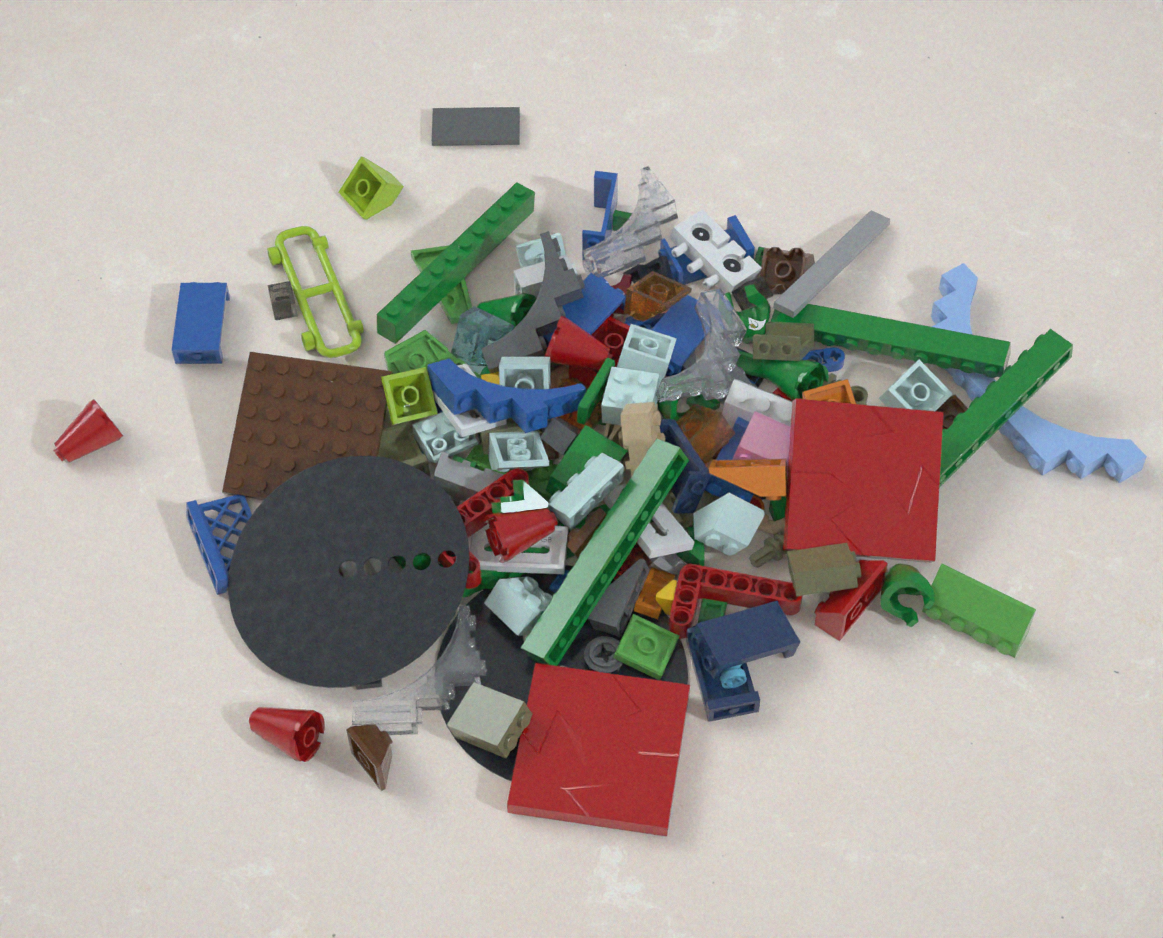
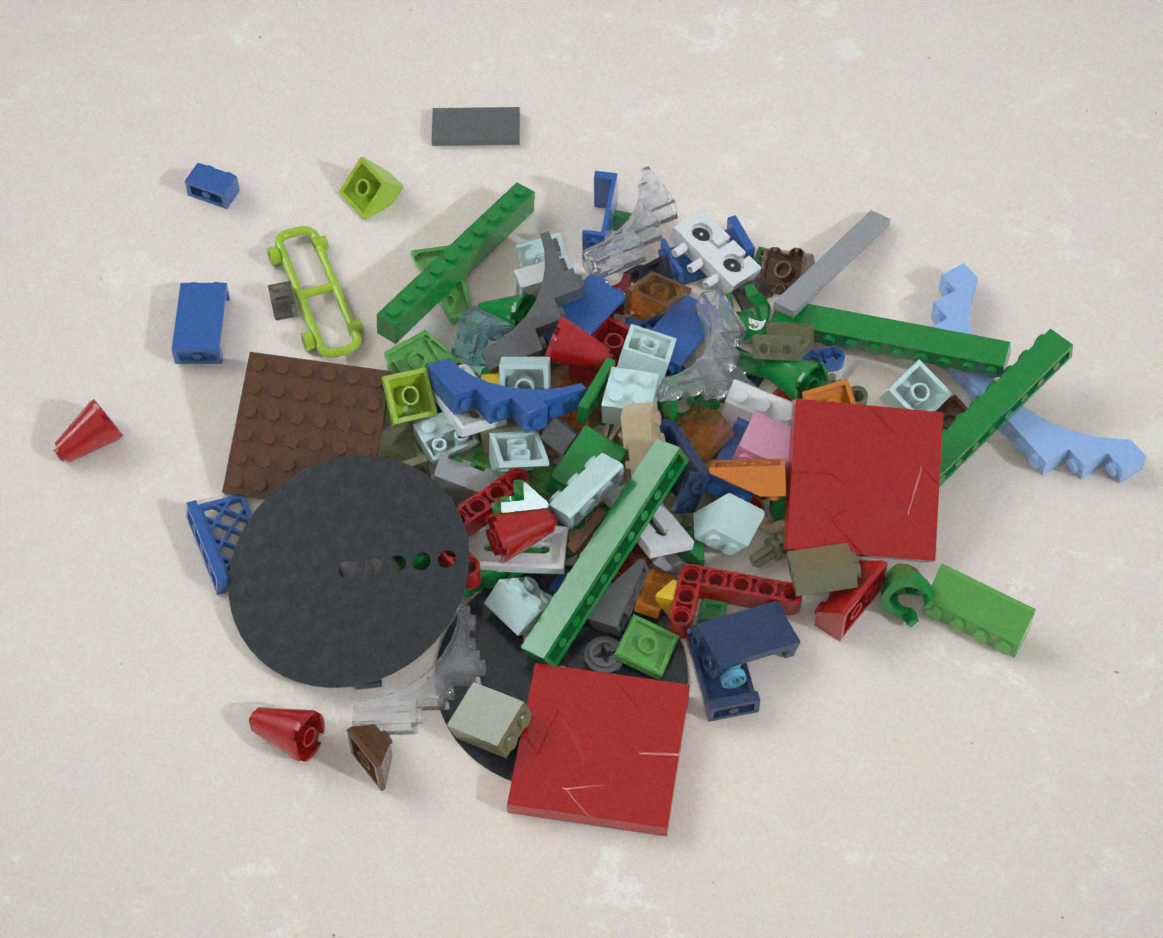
(212, 185): none -> blue brick

